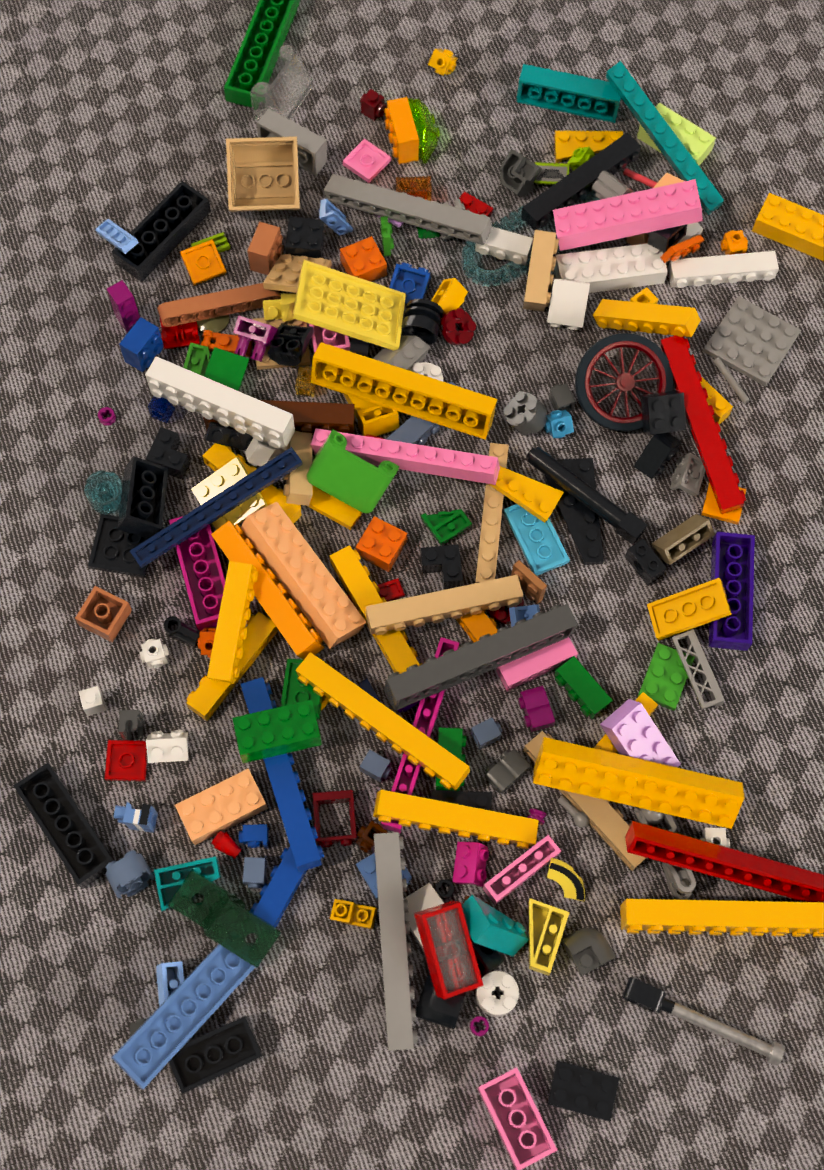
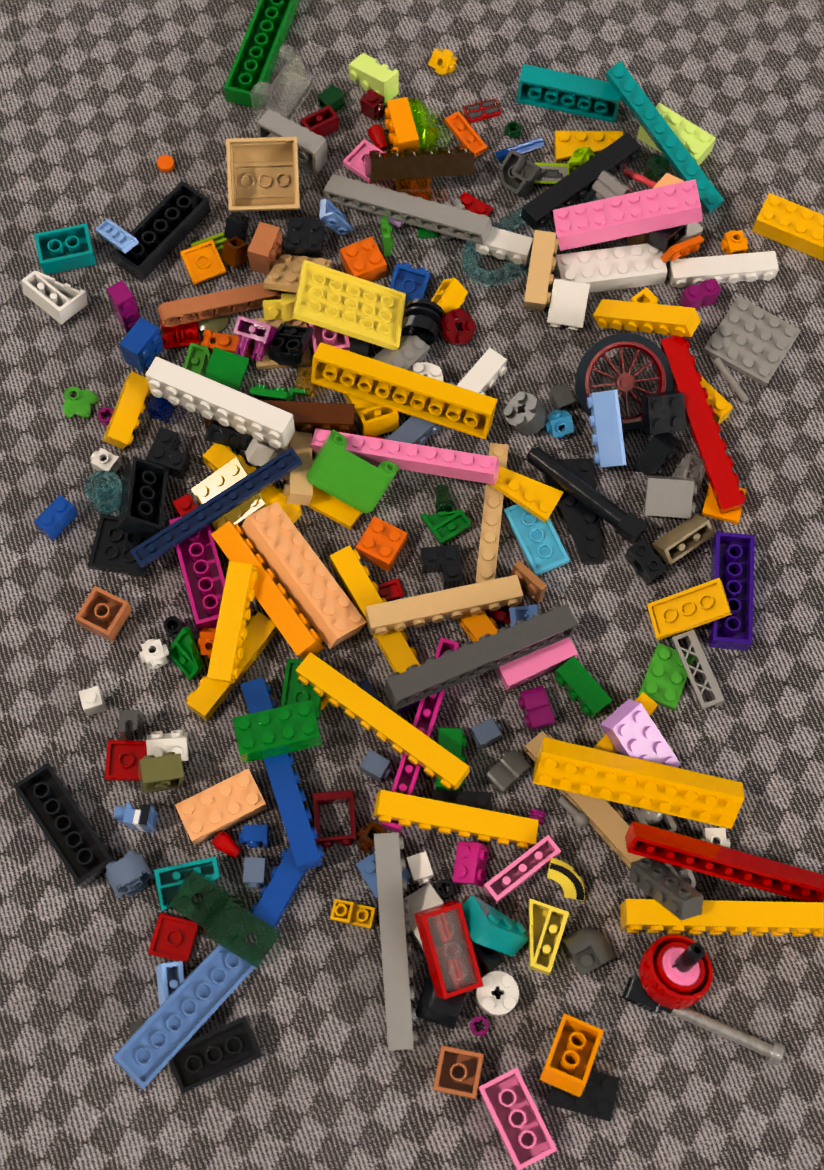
(53, 297): none -> white wedge
(56, 517): none -> blue brick
(65, 249): none -> teal brick
(80, 404): none -> bright green plate
(111, 463): none -> white brick
(127, 411): none -> yellow brick
(160, 772): none -> olive brick
(165, 163): none -> orange tile
(173, 938): none -> red tile
(184, 505): none -> red brick
(185, 654): none -> green wing
(234, 252): none -> reddish brown brick
(236, 226): none -> black brick
(277, 394): none -> green plate
(322, 121): none -> dark red brick
(332, 97): none -> dark green brick
(374, 76): none -> yellowish green wedge
(377, 135): none -> red cone
(419, 163): none -> dark brown brick
(419, 868): none -> white brick
(443, 499): none -> clear green cone
(458, 1072): none -> nougat brick
(465, 133): none -> orange plate
(482, 110): none -> tile
(484, 372): none -> white brick
(513, 125): none -> dark green plate
(521, 148): none -> blue axle
(571, 1055): none -> light orange brick
(606, 428): none -> light blue slope
(656, 167): none -> clear green brick
(666, 888): none -> dark grey brick
(669, 496): none -> light grey brick
(676, 971): none -> red wheel
(700, 295): none -> magenta brick

